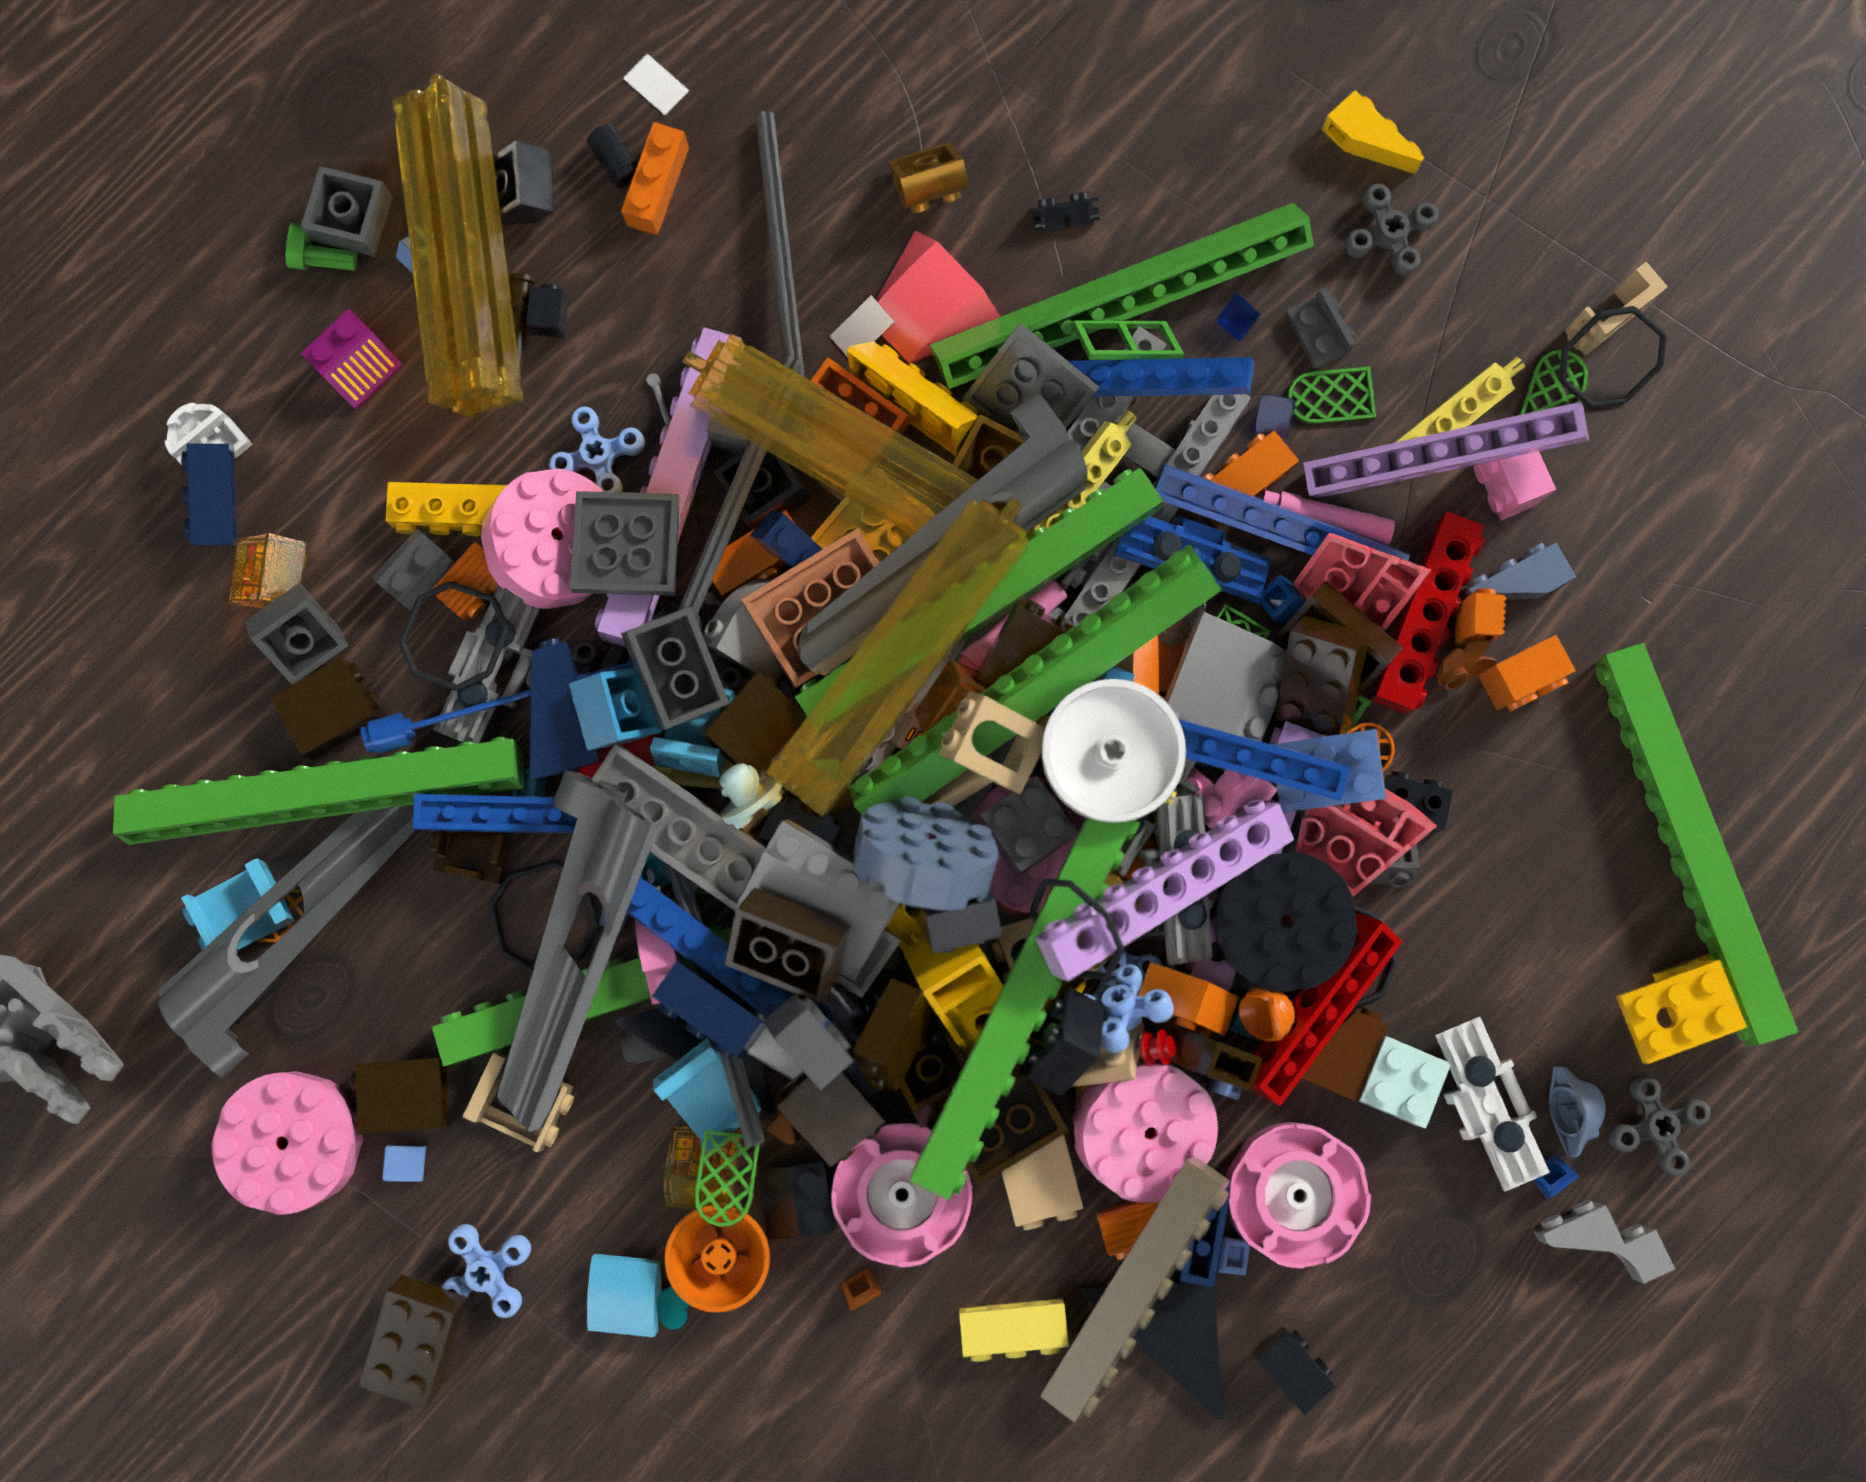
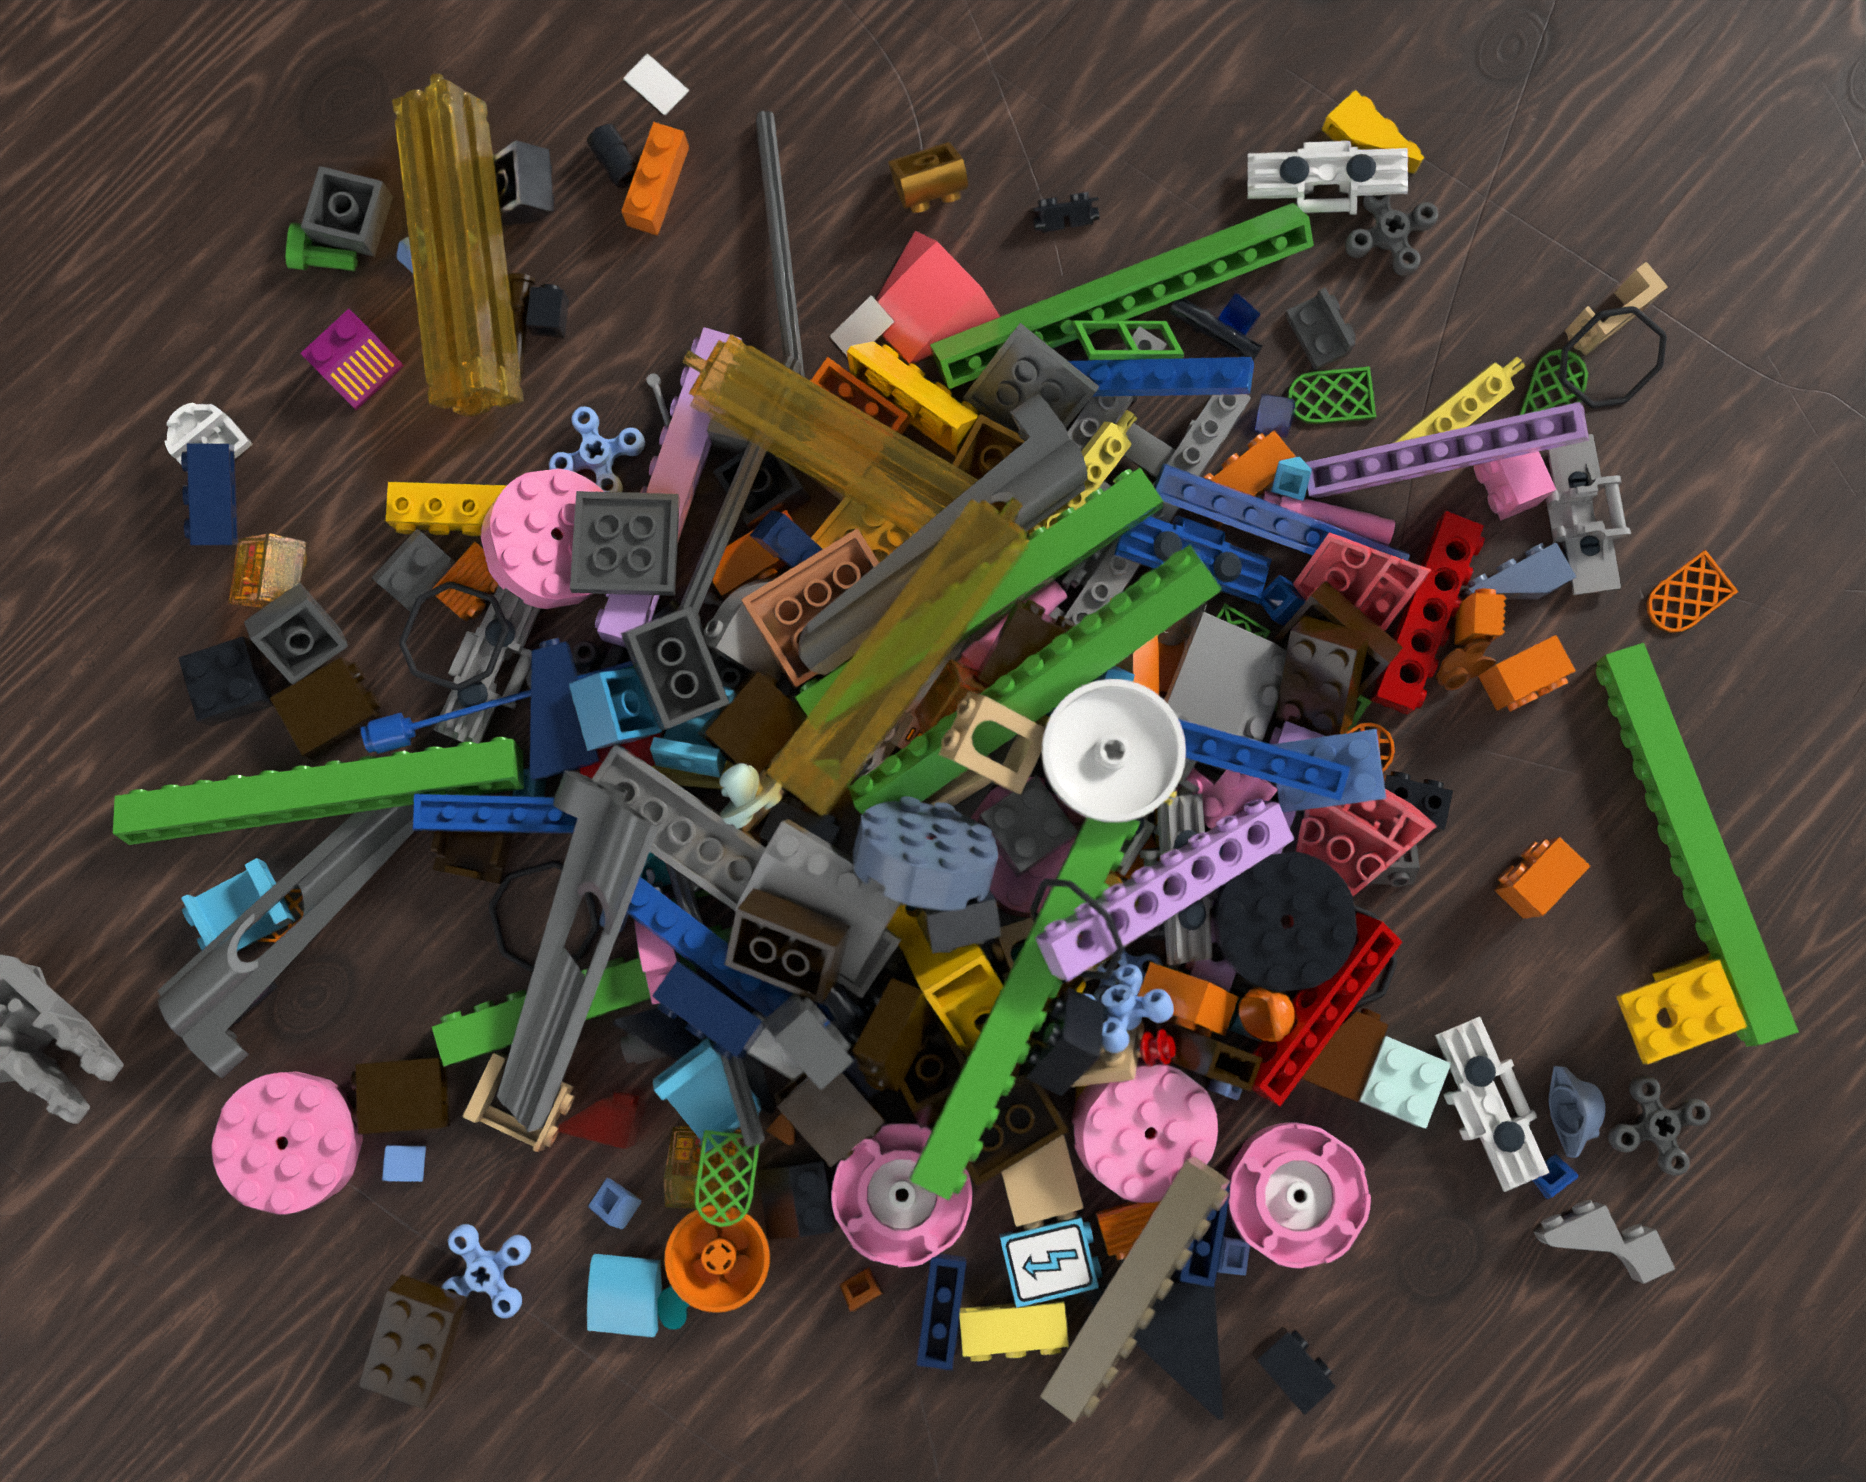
(226, 681): none -> black brick
(608, 1121): none -> clear red slope
(614, 1204): none -> medium blue slope
(941, 1311): none -> dark blue brick
(1050, 1261): none -> panel
(1209, 325): none -> black pin
(1292, 478): none -> medium azure slope
(1328, 163): none -> white piece
(1541, 877): none -> orange brick
(1573, 521): none -> light grey piece
(1696, 618): none -> orange window

